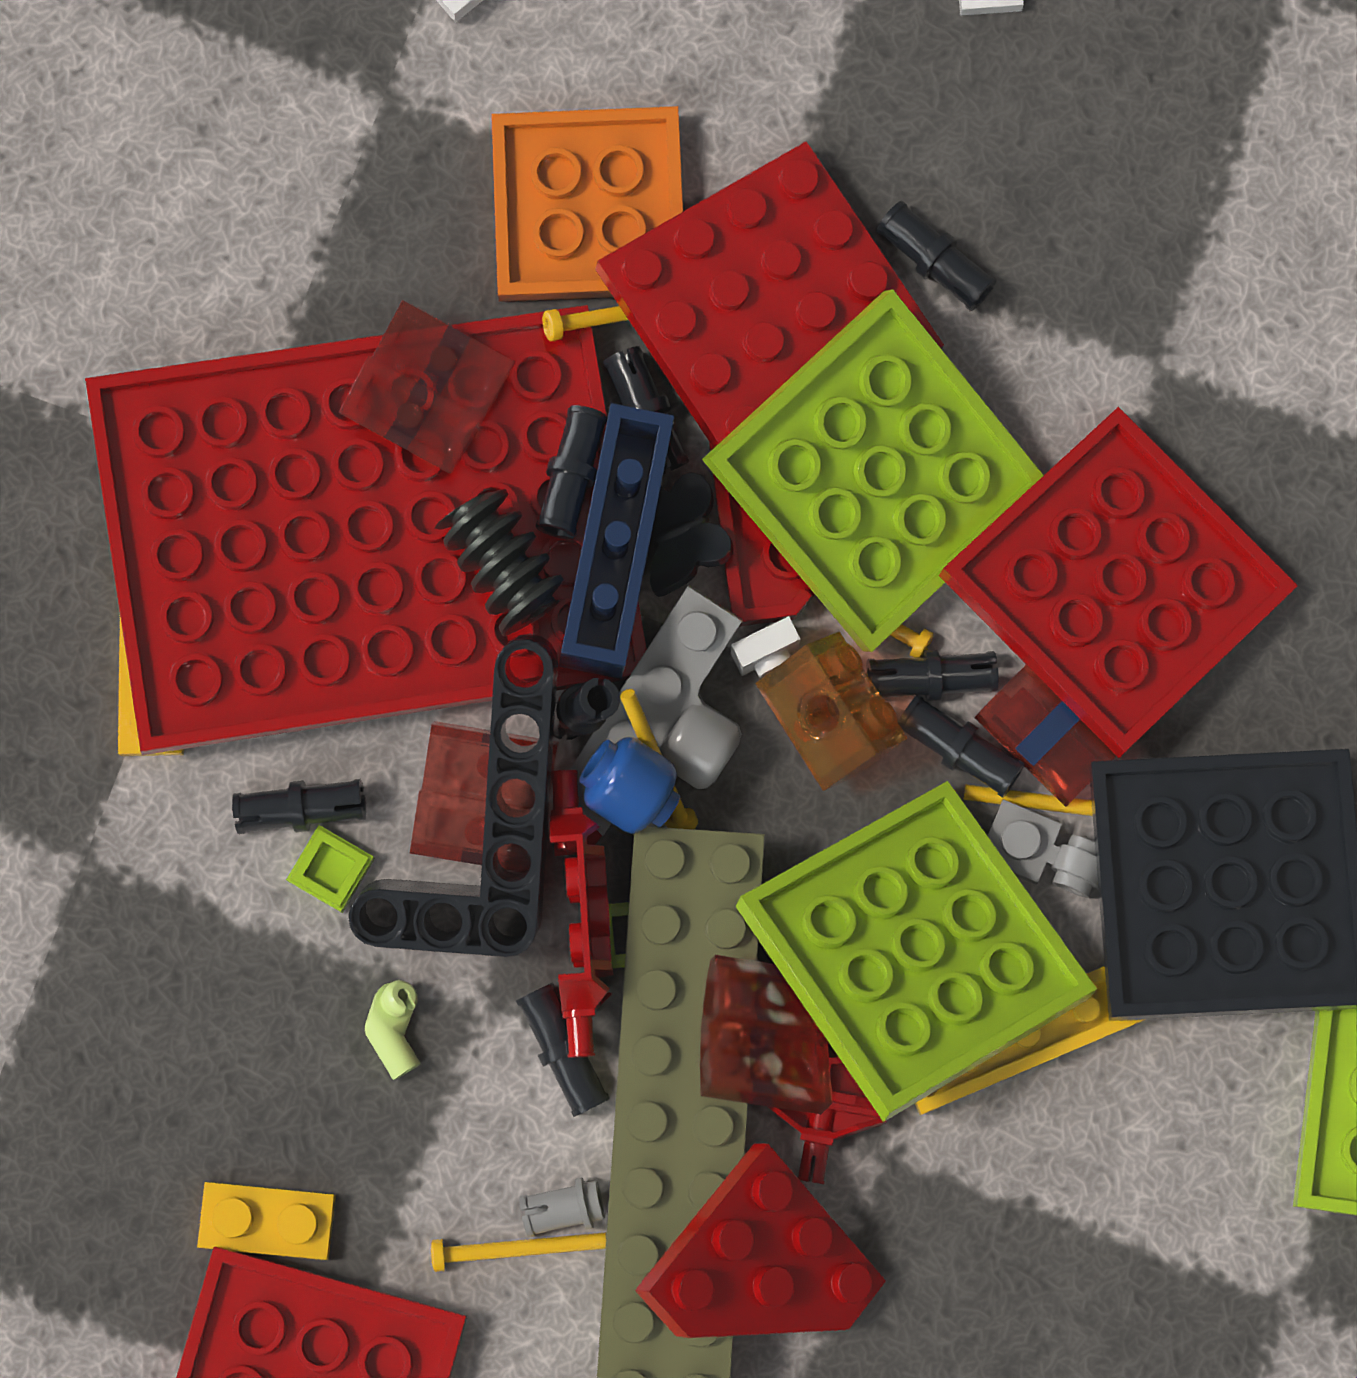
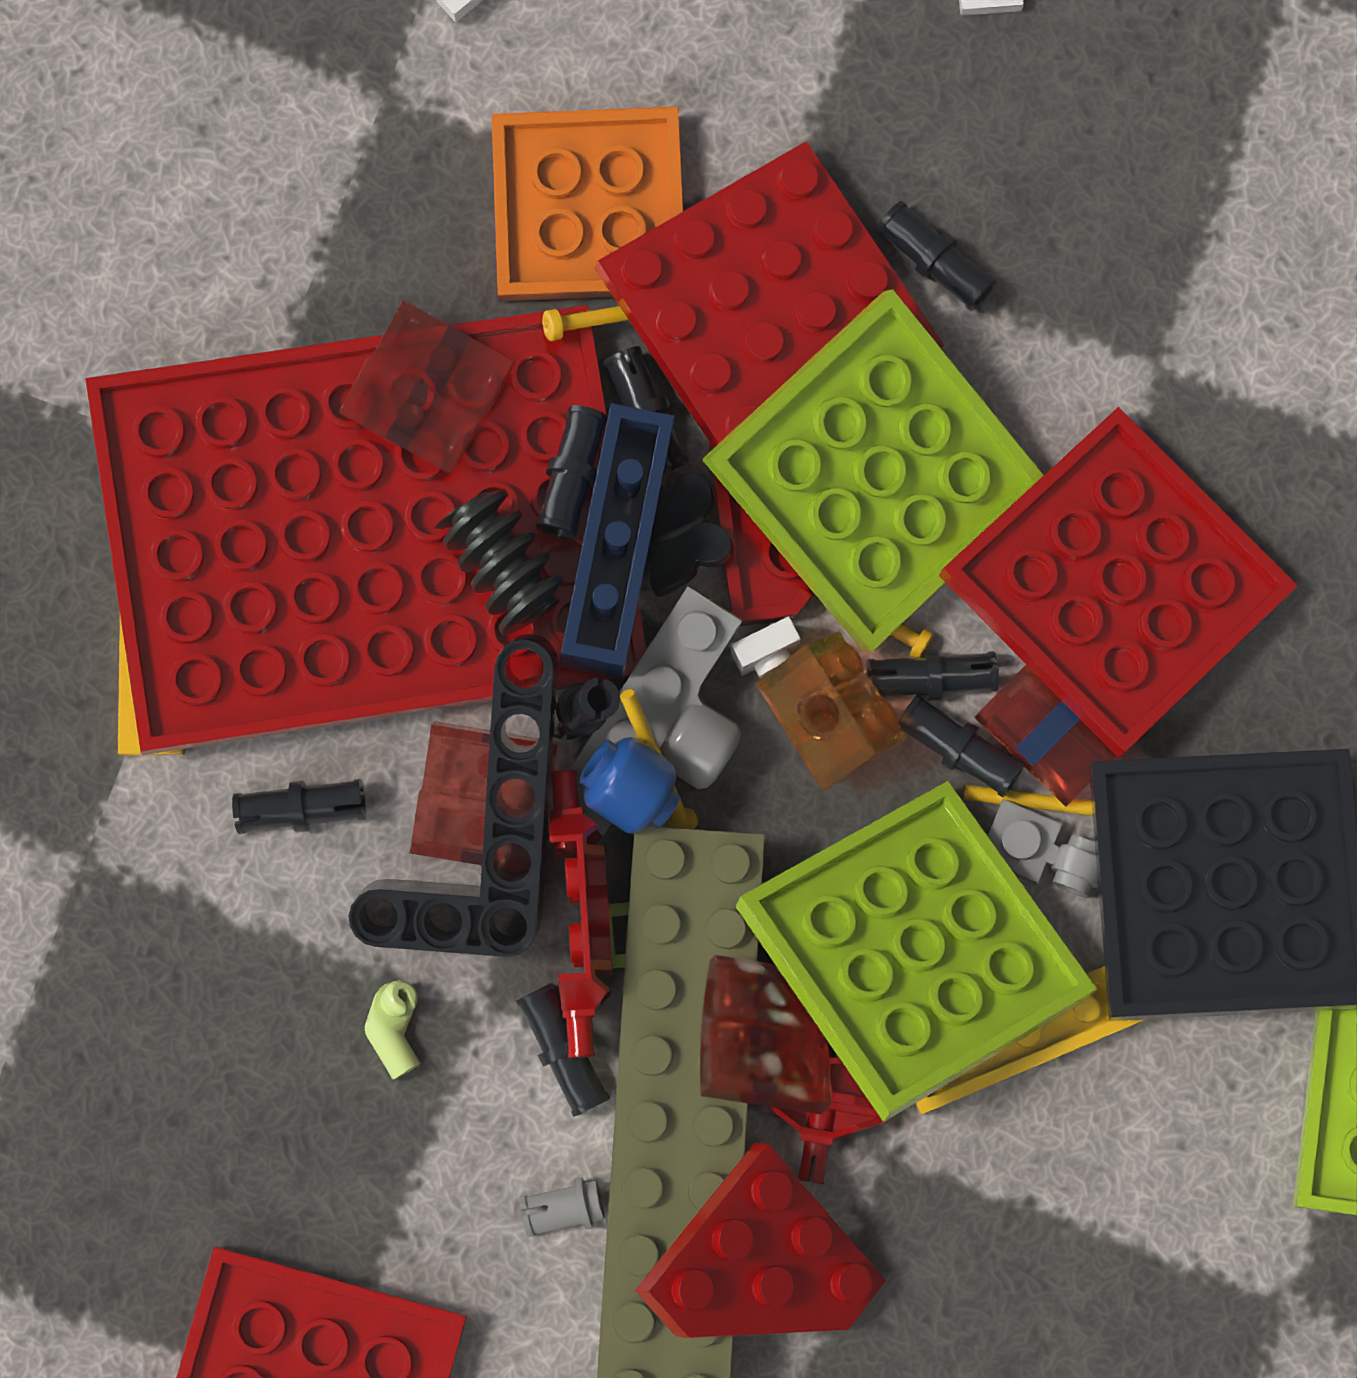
(266, 1221): yellow plate -> none
(330, 869): lime tile -> none
(442, 1255): yellow piece -> none

